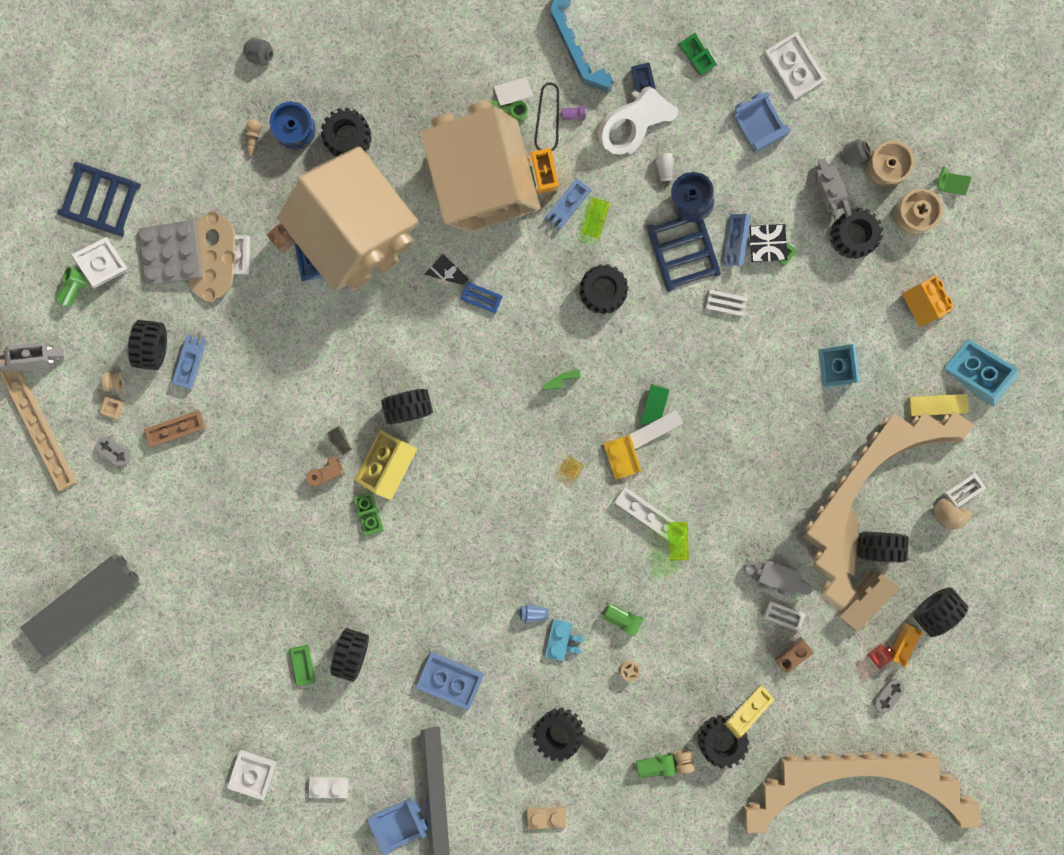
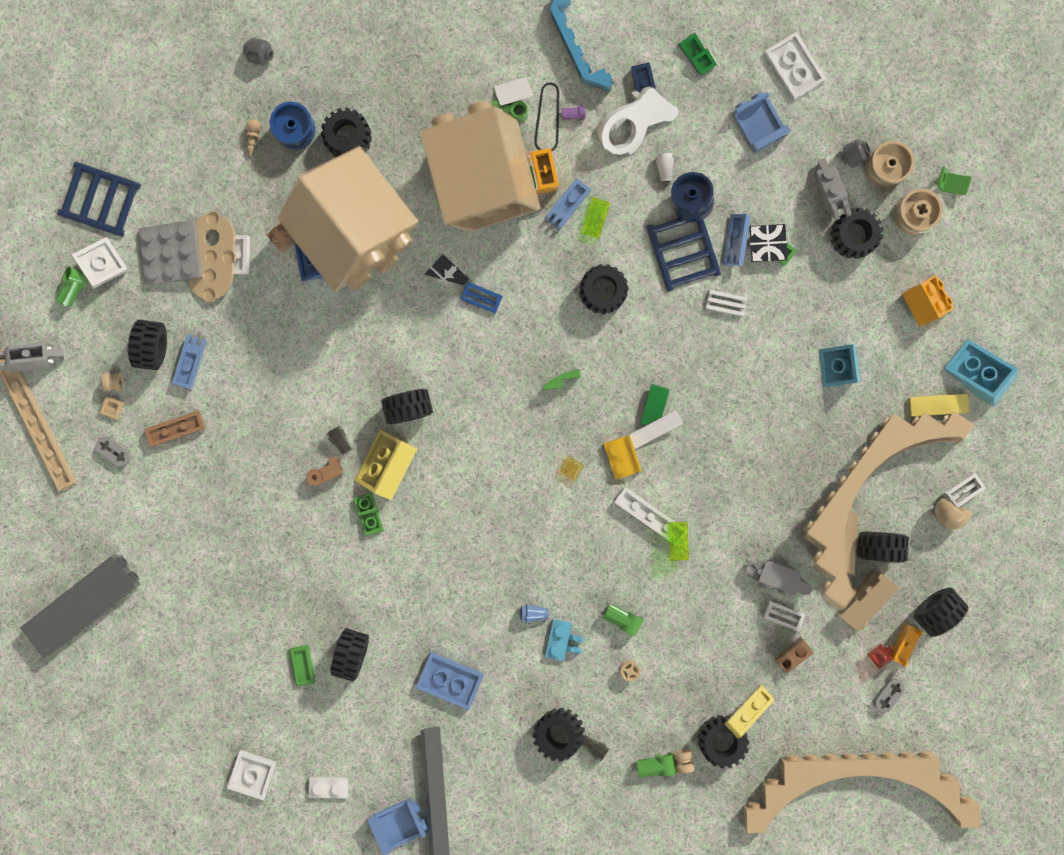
(546, 817): tan plate -> none

